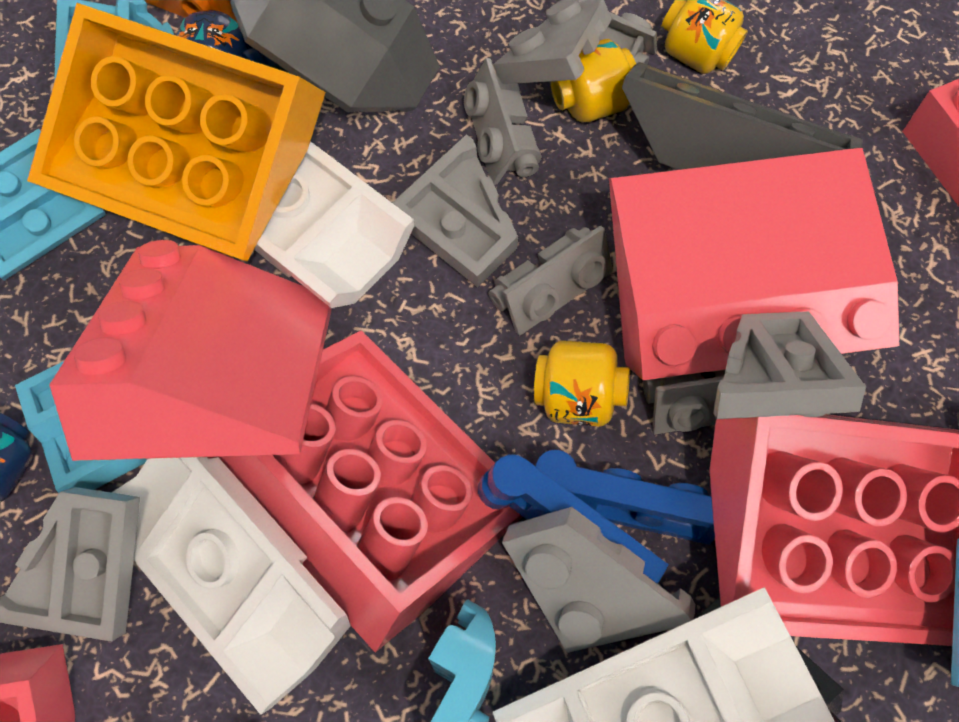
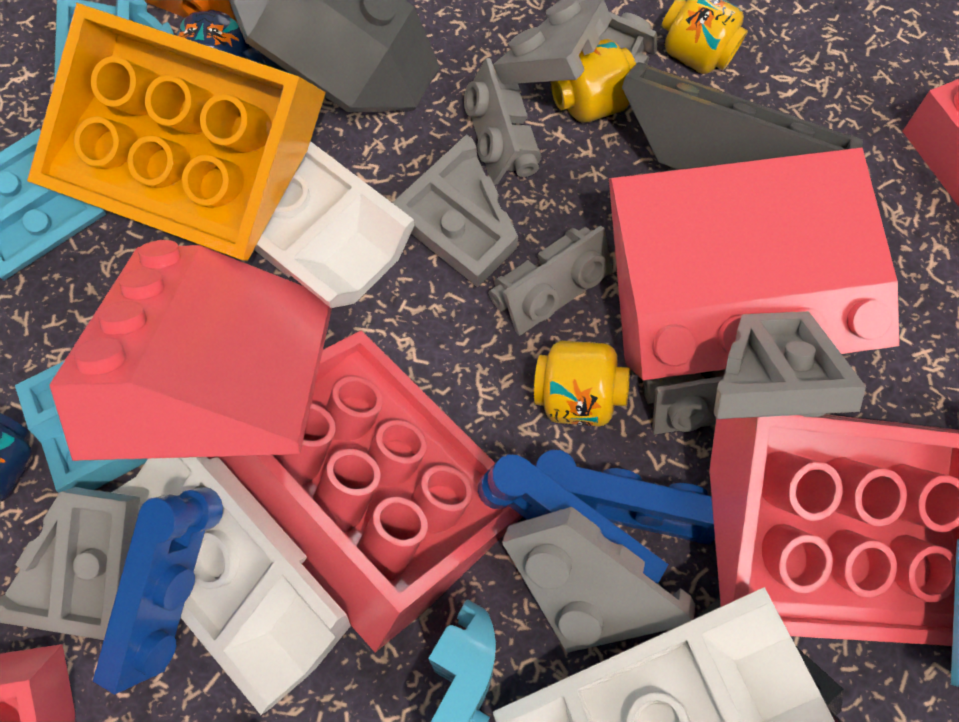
(155, 587): none -> blue plate

